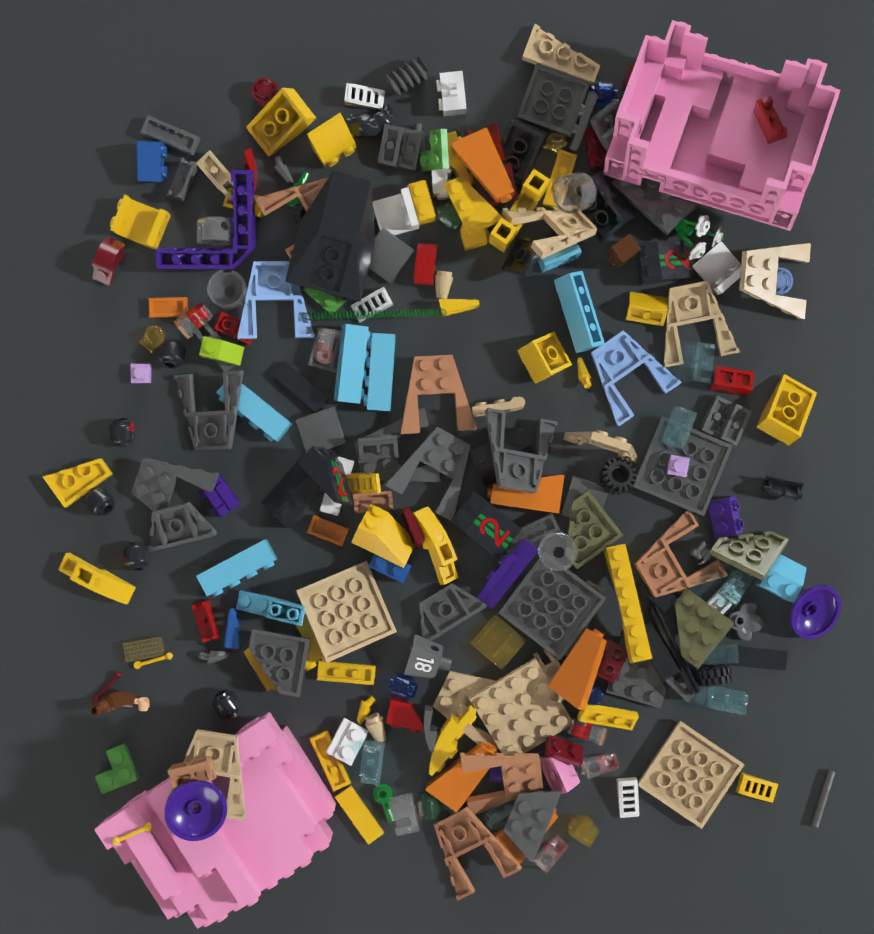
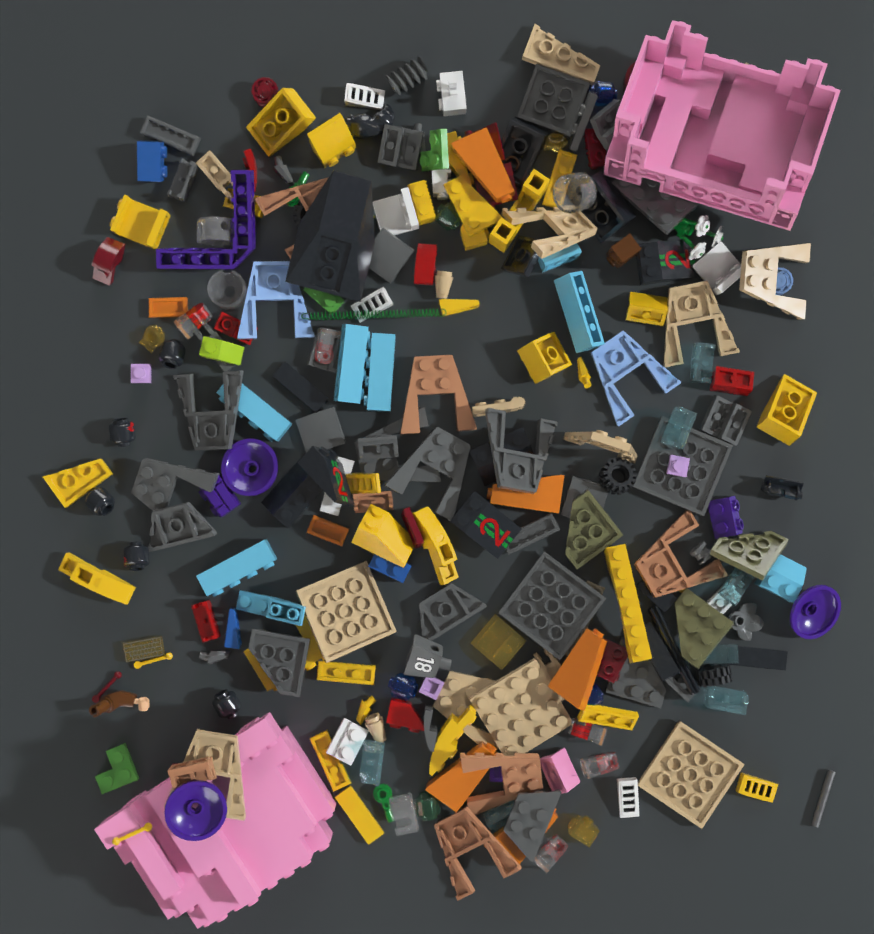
(238, 463): none -> dark purple dish
(431, 687): none -> lavender plate
(509, 570): dark purple bracket -> none
(554, 540): clear piece -> none
(564, 750): dark red plate -> none
(769, 121): red hinge -> none

